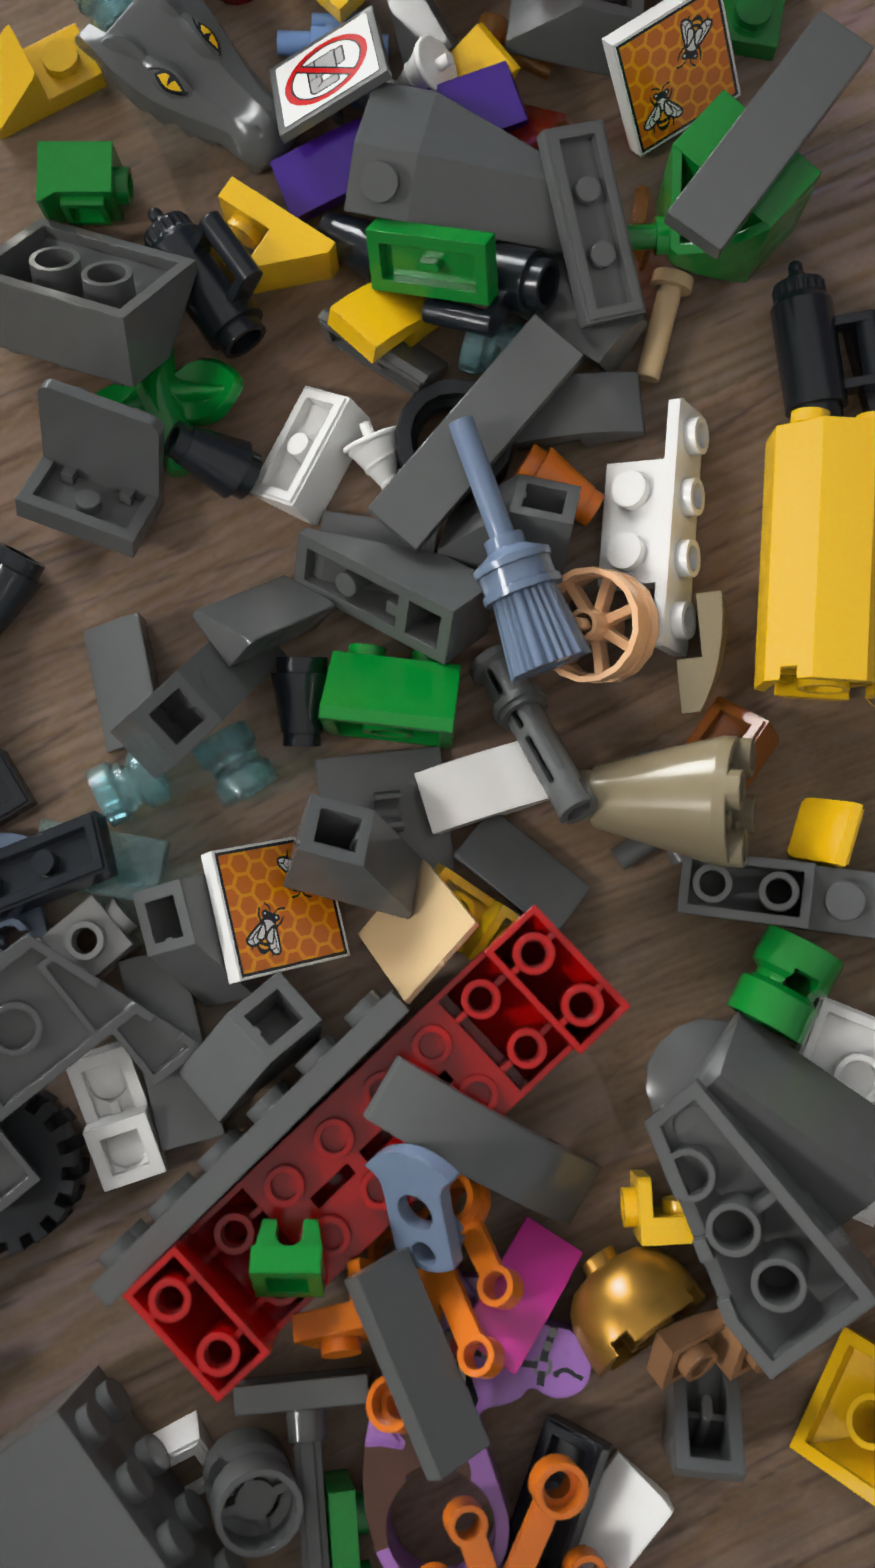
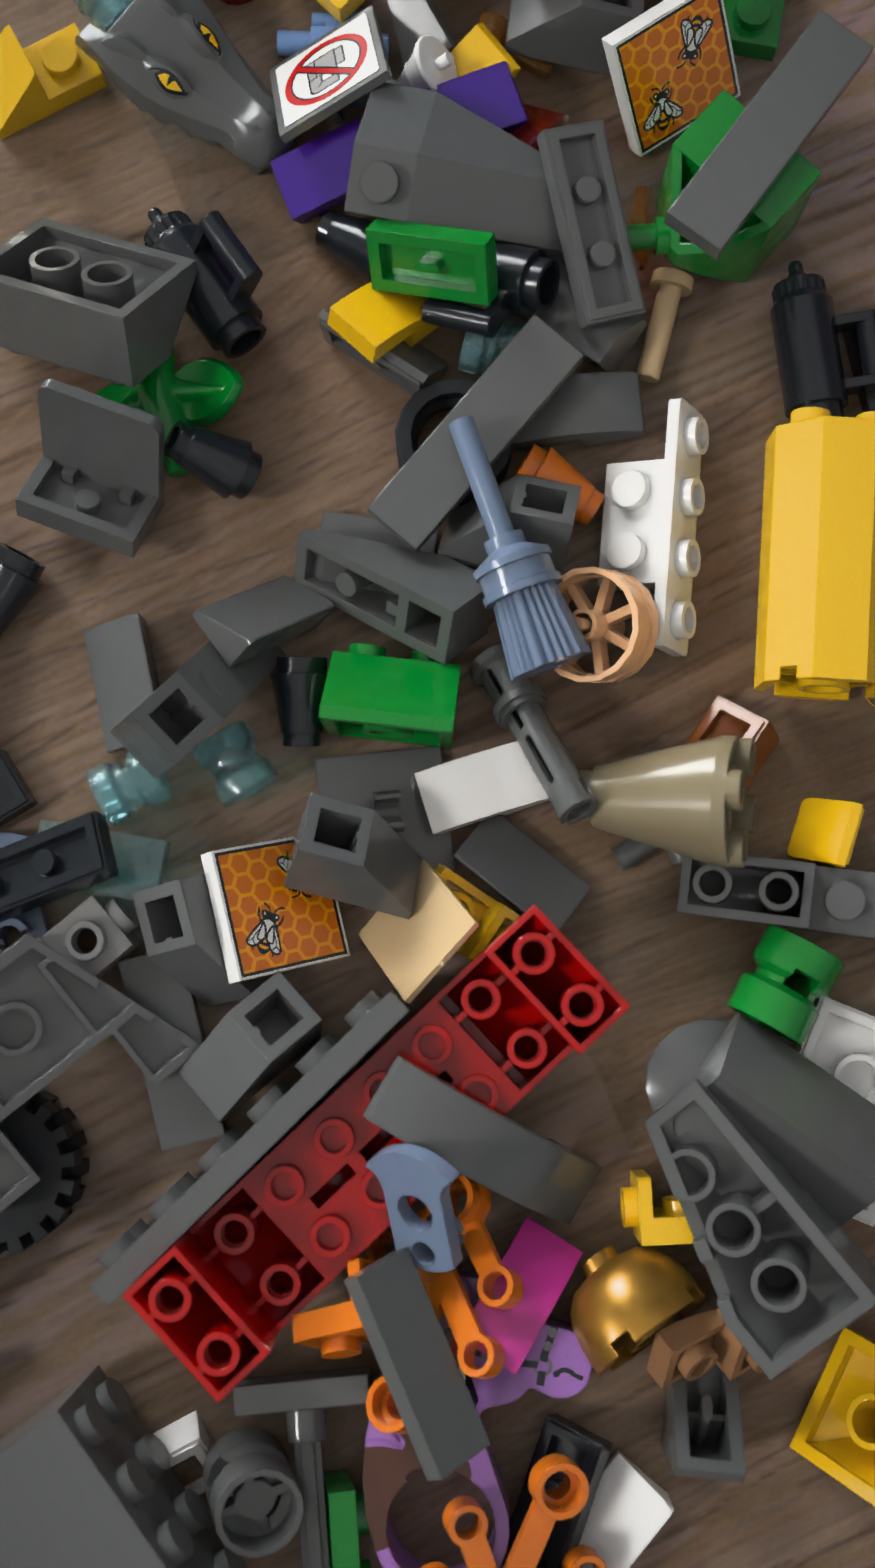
(82, 182): green window -> none
(117, 1117): white slope -> none
(286, 248): yellow slope -> none
(288, 1269): green tile -> none
(309, 454): white slope -> none
(375, 453): white piece -> none
(701, 674): dark tan slope -> none

